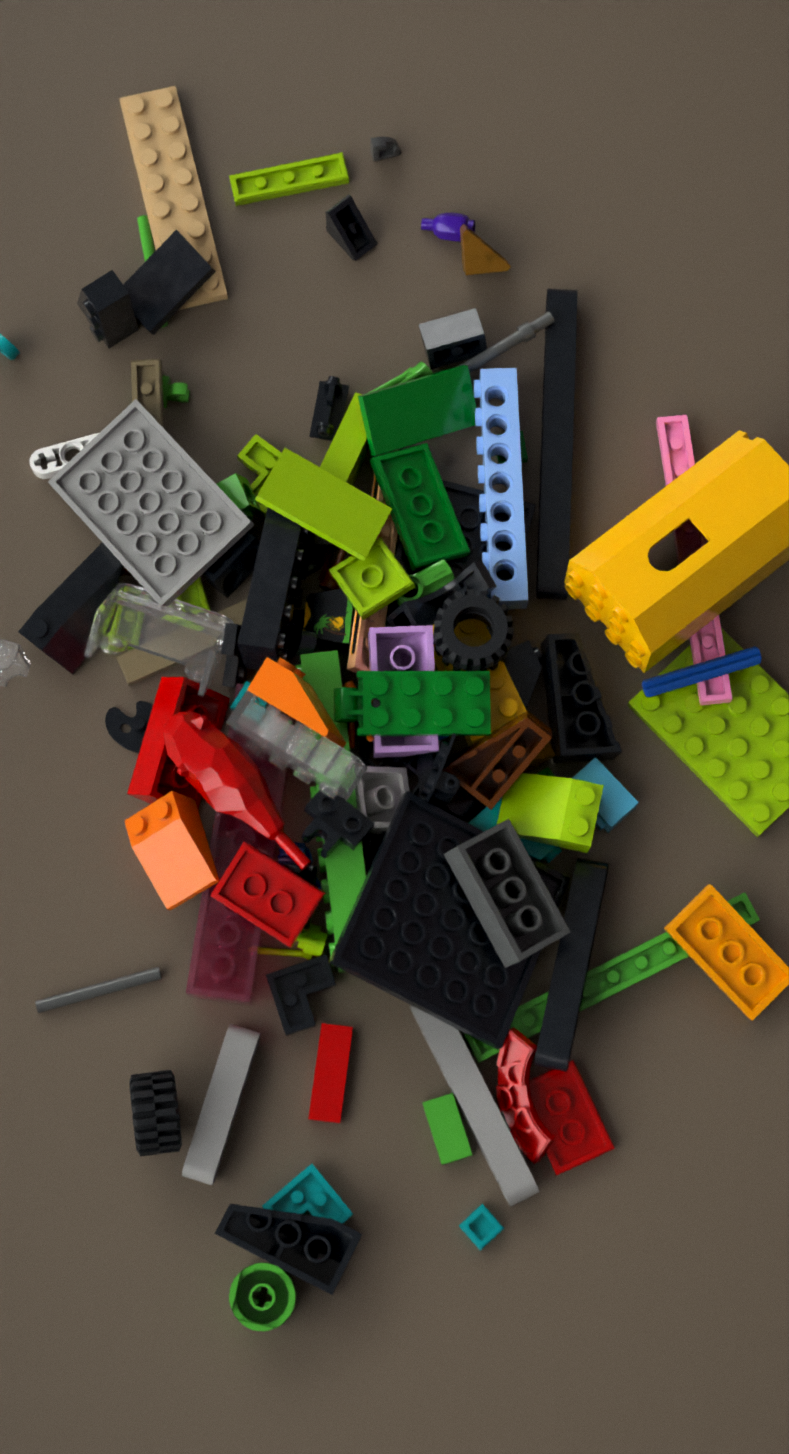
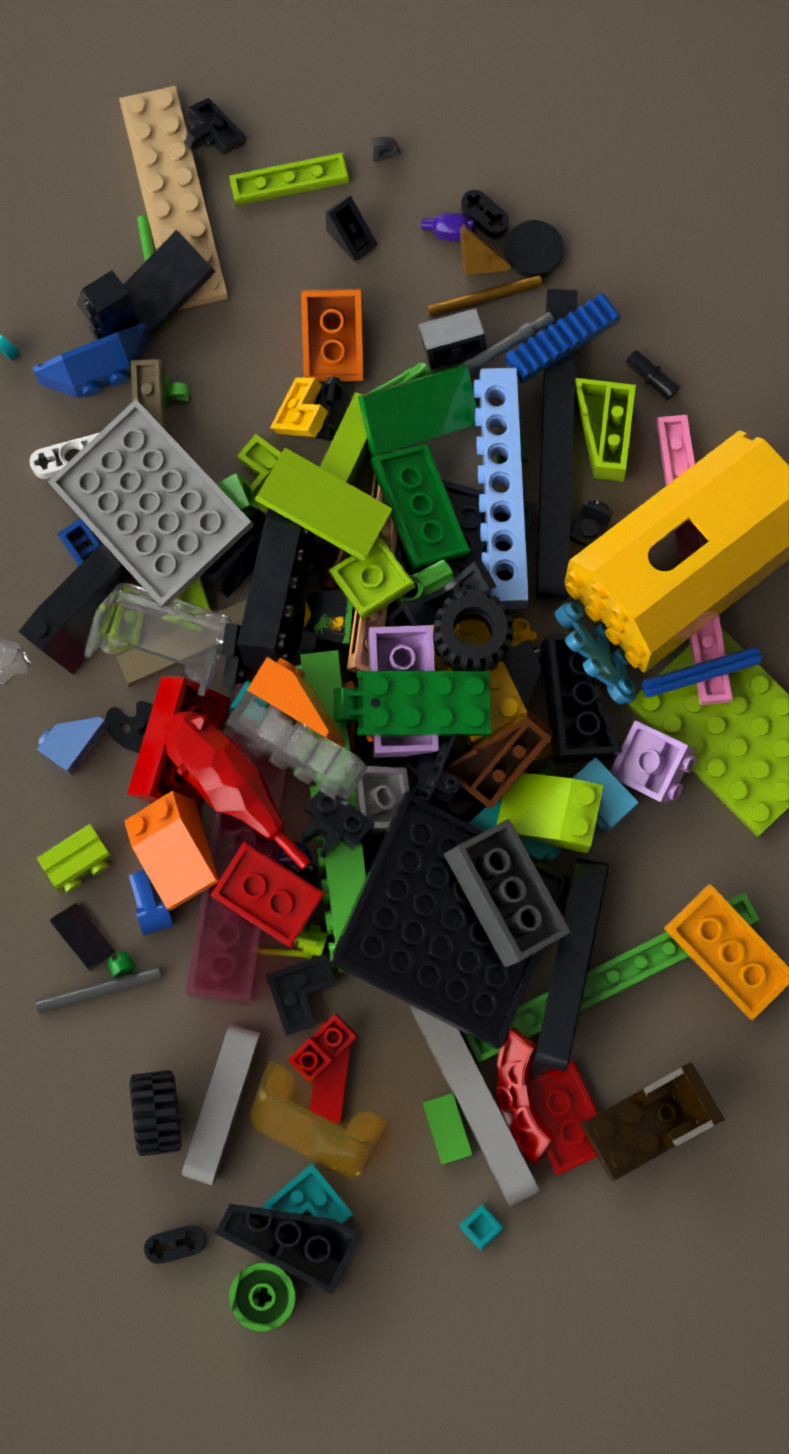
(71, 742): none -> medium blue slope
(73, 529): none -> blue slope
(75, 859): none -> lime brick
(82, 936): none -> black slope
(94, 364): none -> blue wedge
(122, 965): none -> green hinge
(151, 910): none -> blue piece
(177, 1252): none -> black beam
(212, 127): none -> black hinge
(298, 412): none -> yellow plate
(302, 1130): none -> clear yellow windscreen
(323, 1048): none -> red slope
(333, 334): none -> orange slope
(484, 295): none -> pearl gold bar
(487, 211): none -> black beam
(522, 632): none -> yellow plate
(534, 248): none -> black tile
(562, 337): none -> blue gear
(591, 522): none -> black bracket
(598, 653): none -> dark azure plant
(606, 425): none -> lime wedge
(651, 1121): none -> dark brown bracket
(652, 375): none -> black axle
(653, 763): none -> lavender plate

